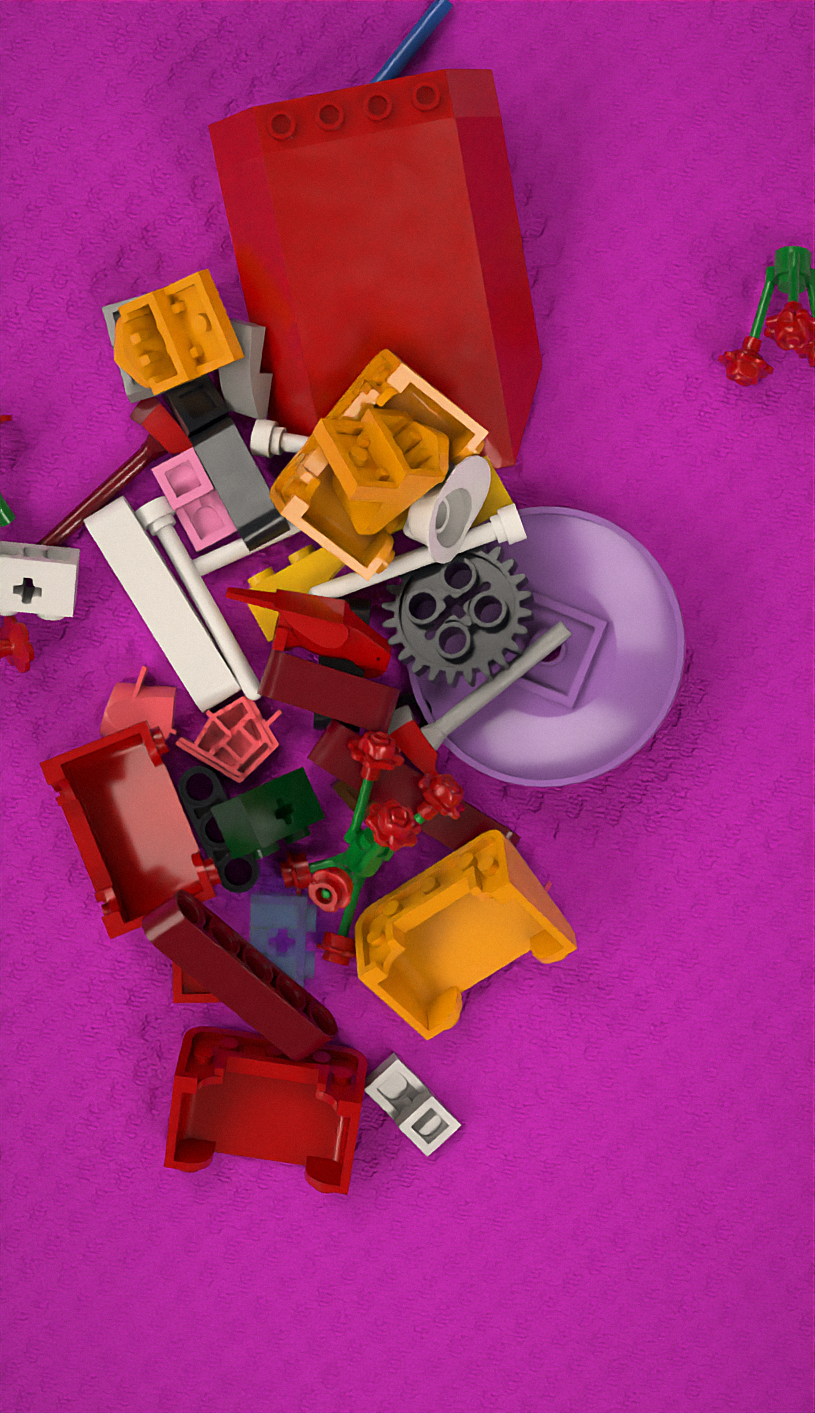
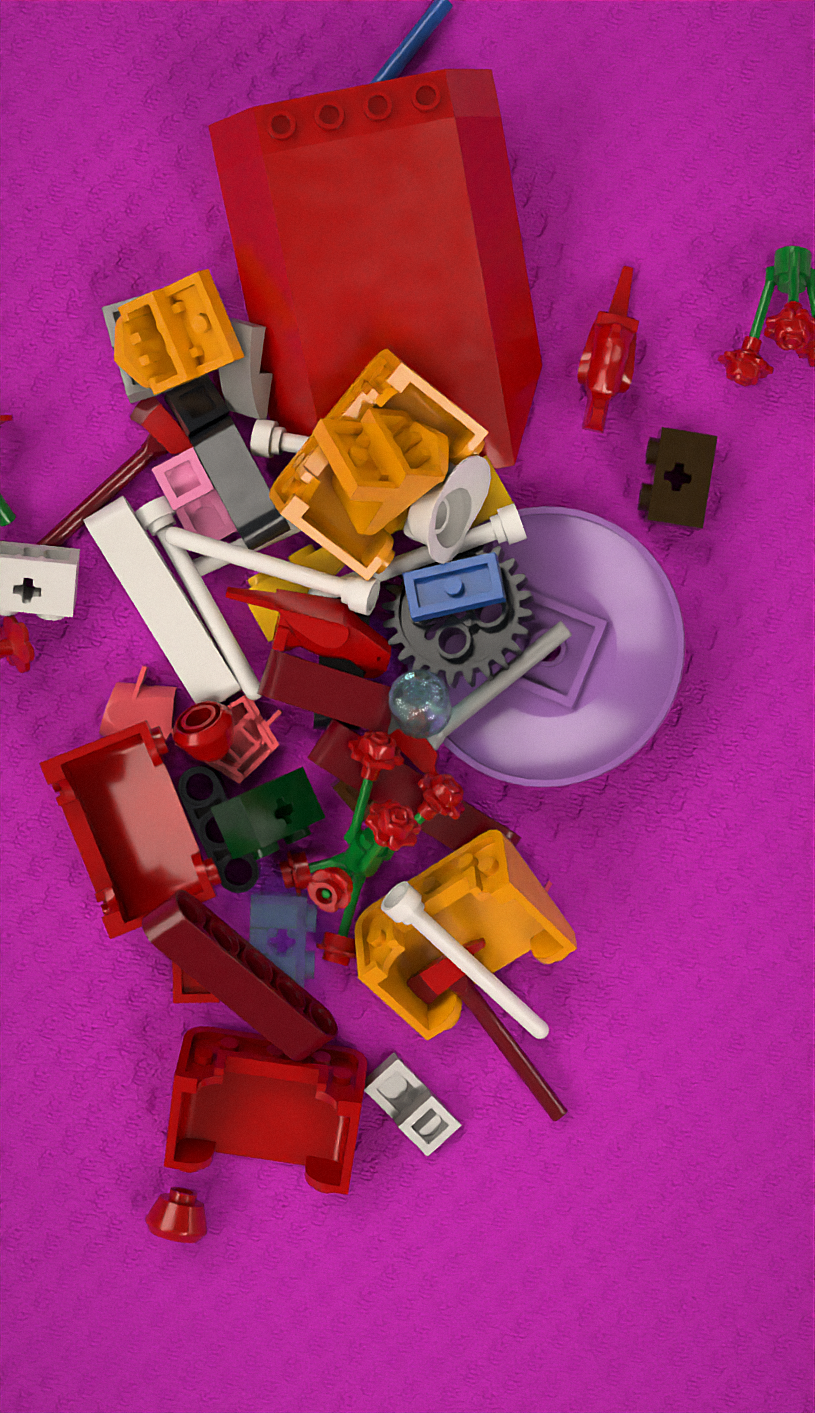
(178, 1216): none -> red cone
(205, 730): none -> red cone
(354, 591): none -> white piece
(405, 906): none -> white piece
(420, 703): none -> clear light blue head
(444, 974): none -> dark red piece
(454, 587): none -> plate
(608, 355): none -> red animal
(695, 457): none -> dark brown brick

